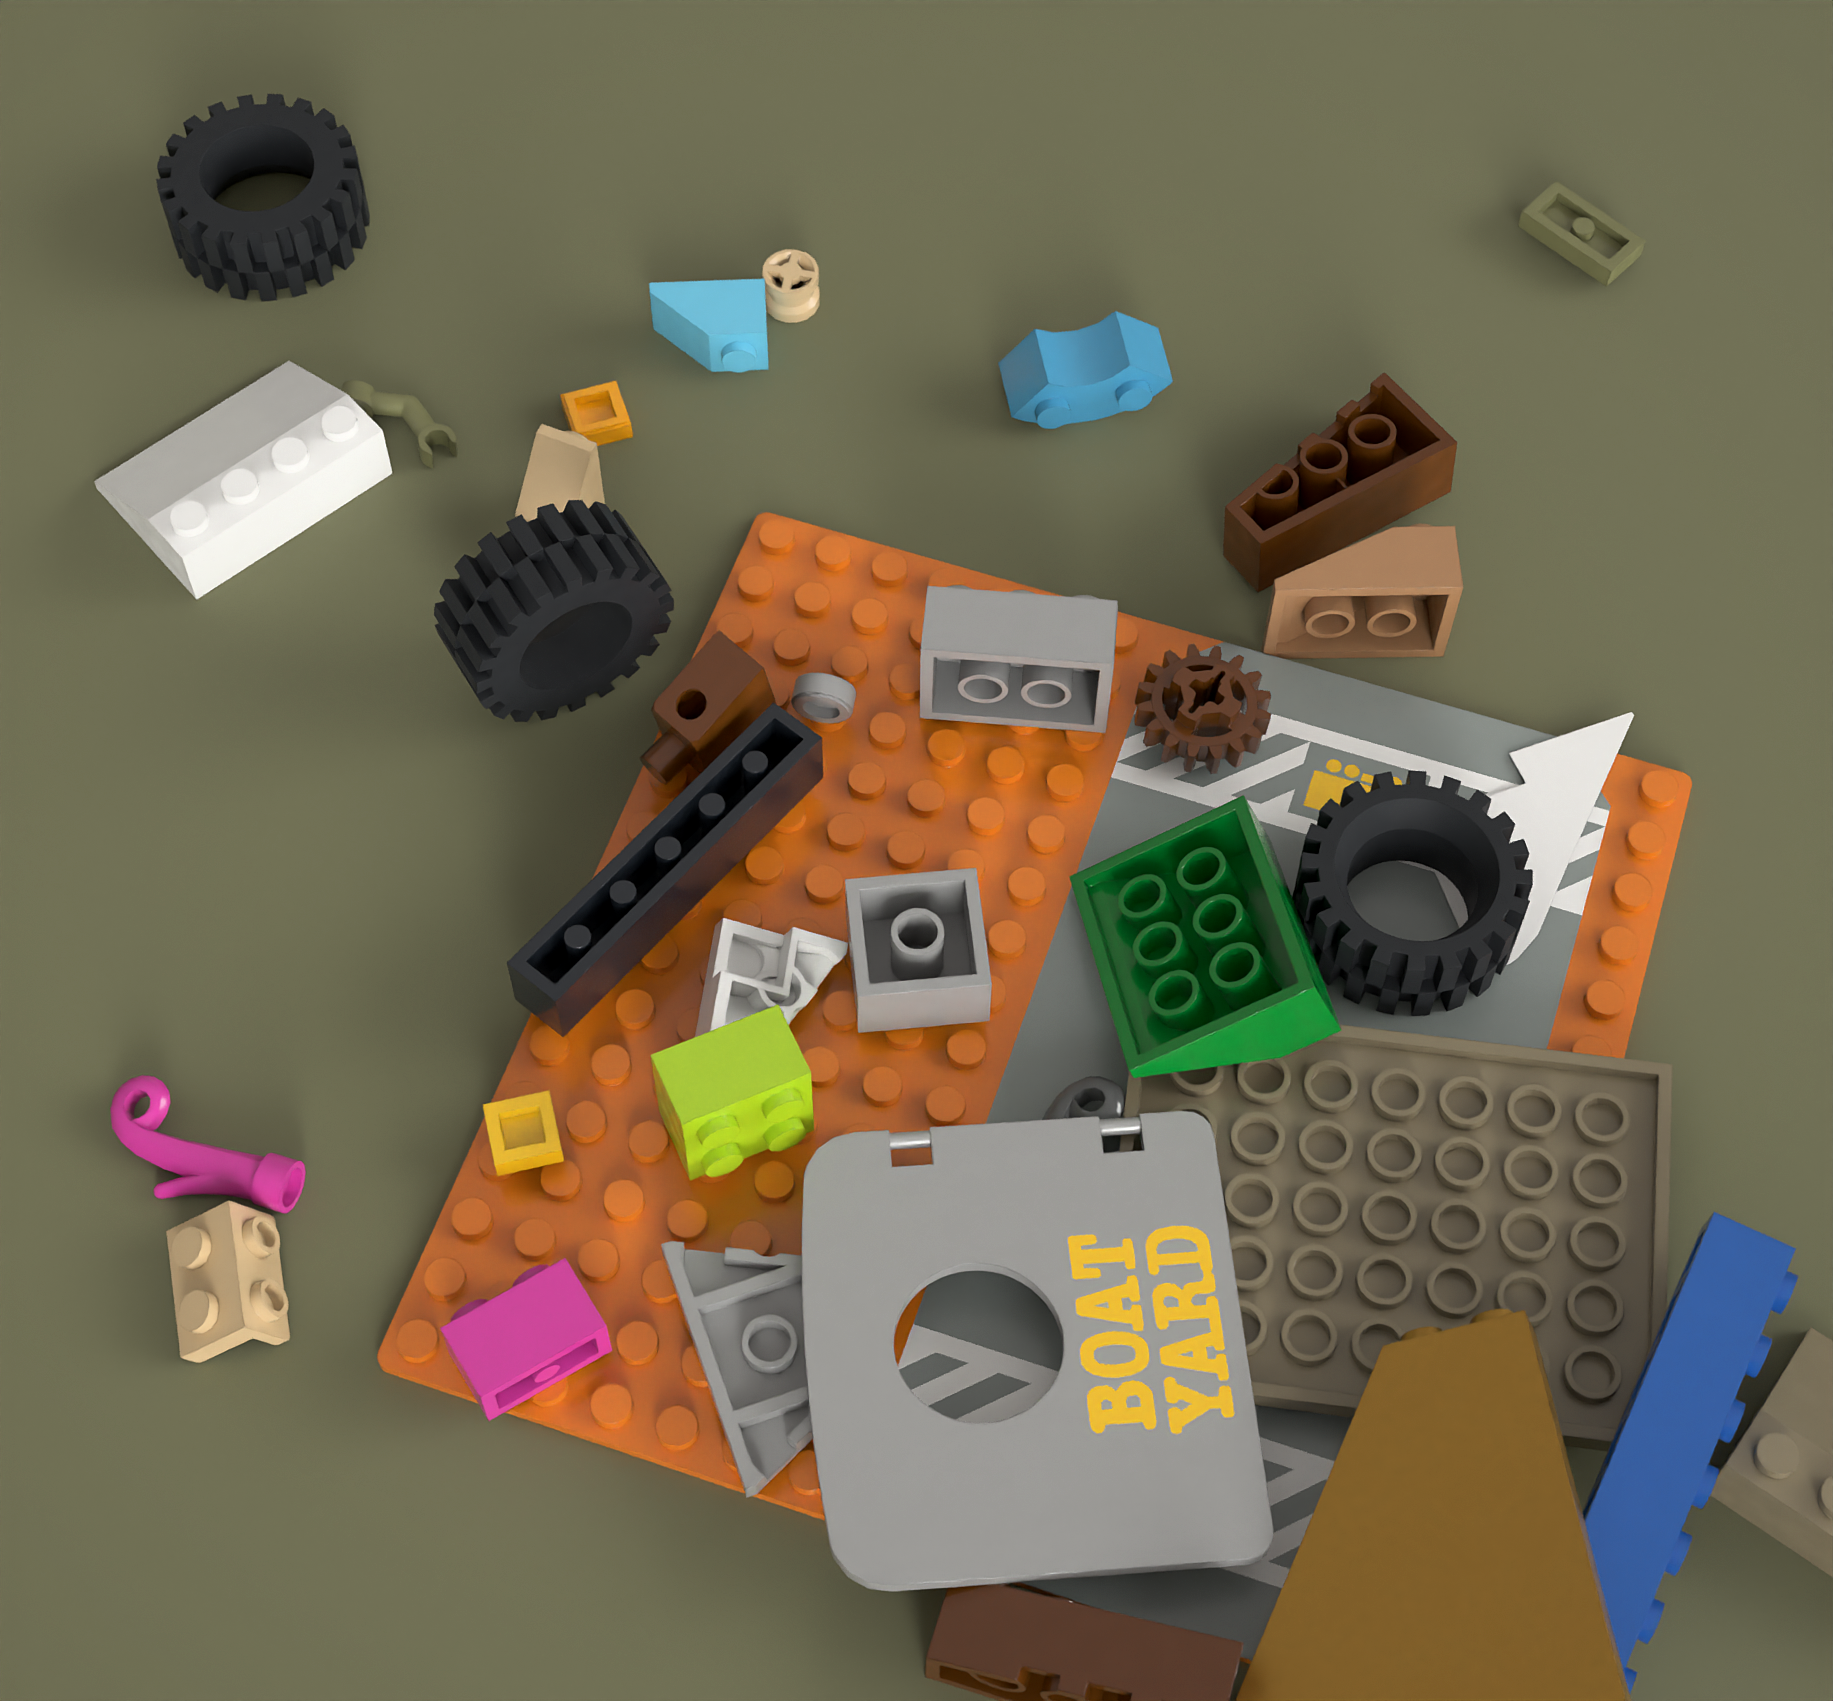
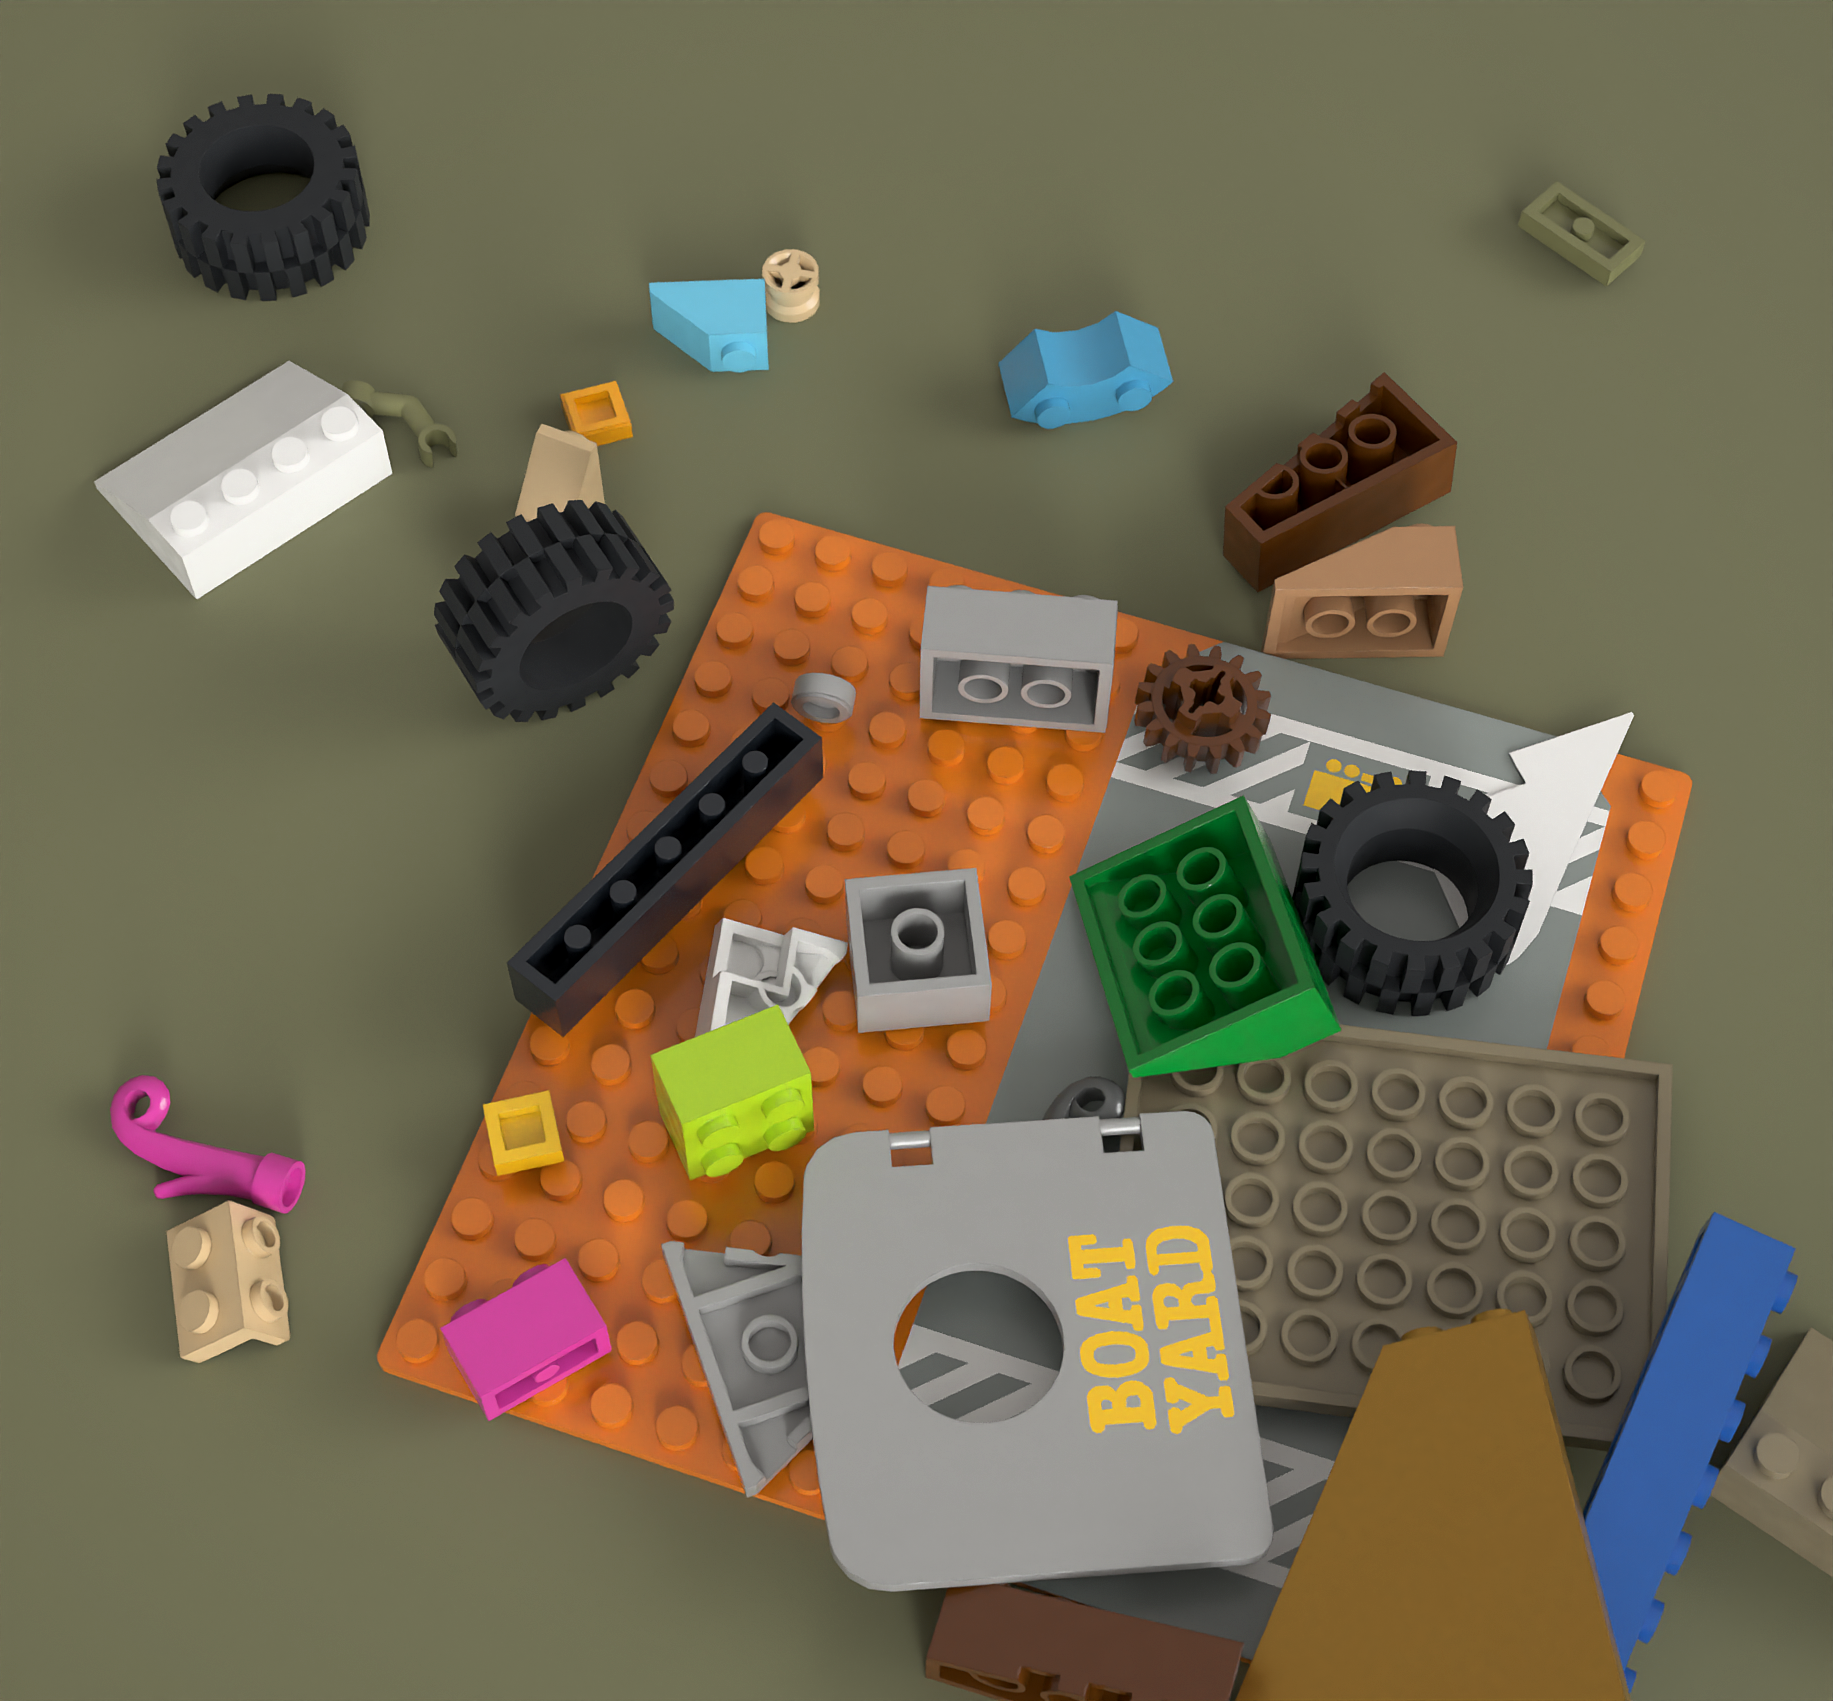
(706, 708): reddish brown torso -> none

